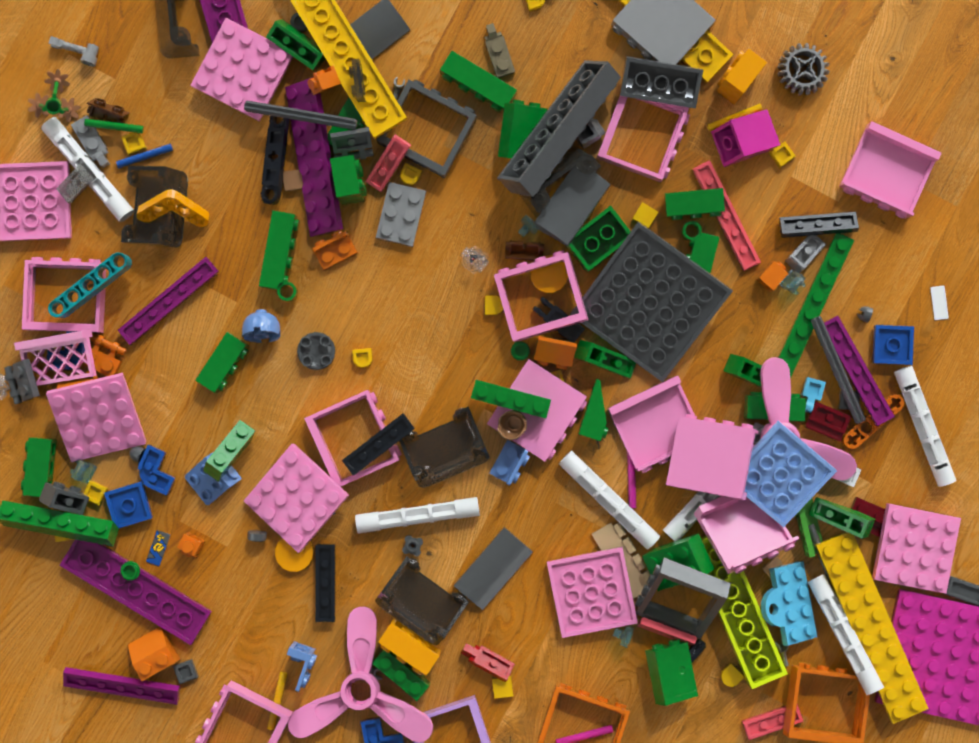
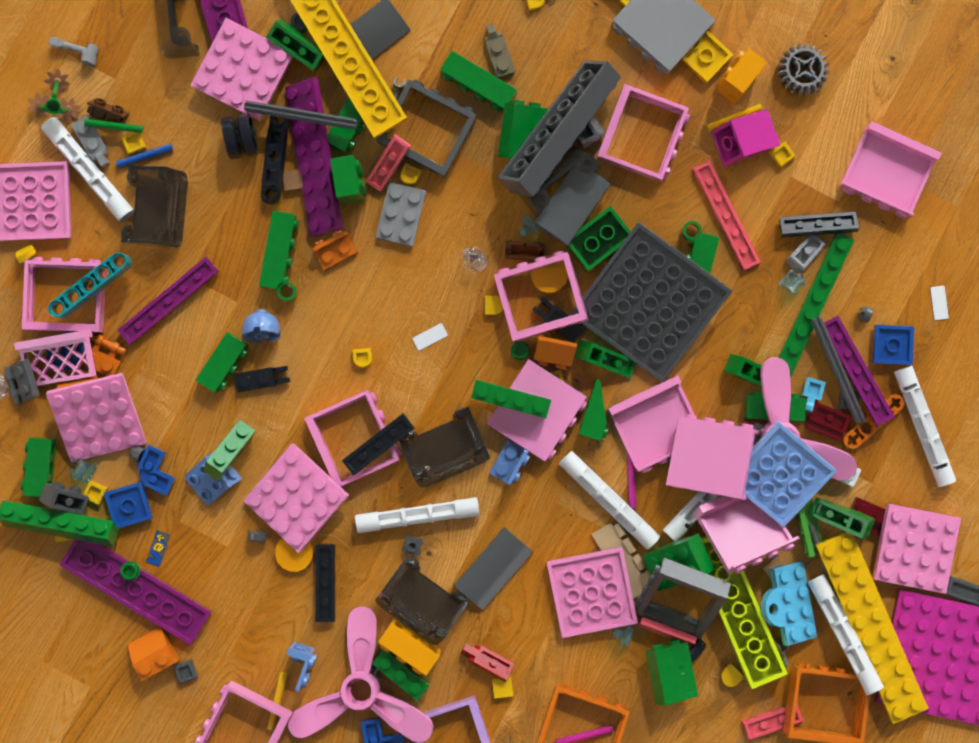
(25, 253): none -> yellow tile
(76, 182): clear smoke plate -> none
(121, 685): magenta plate -> none
(173, 201): light orange beam -> none
(190, 545): orange brick -> none
(239, 136): none -> black wheel
(259, 379): none -> black hinge
(316, 350): dark grey dish -> none
(323, 80): orange brick -> none
(352, 140): dark grey plate -> none
(358, 88): clear smoke plate -> none
(430, 336): none -> white sticker
(512, 425): medium nougat hair -> none
(645, 215): yellow tile -> none
(661, 82): dark grey slope -> none
(695, 203): green brick -> none
(772, 275): orange brick -> none

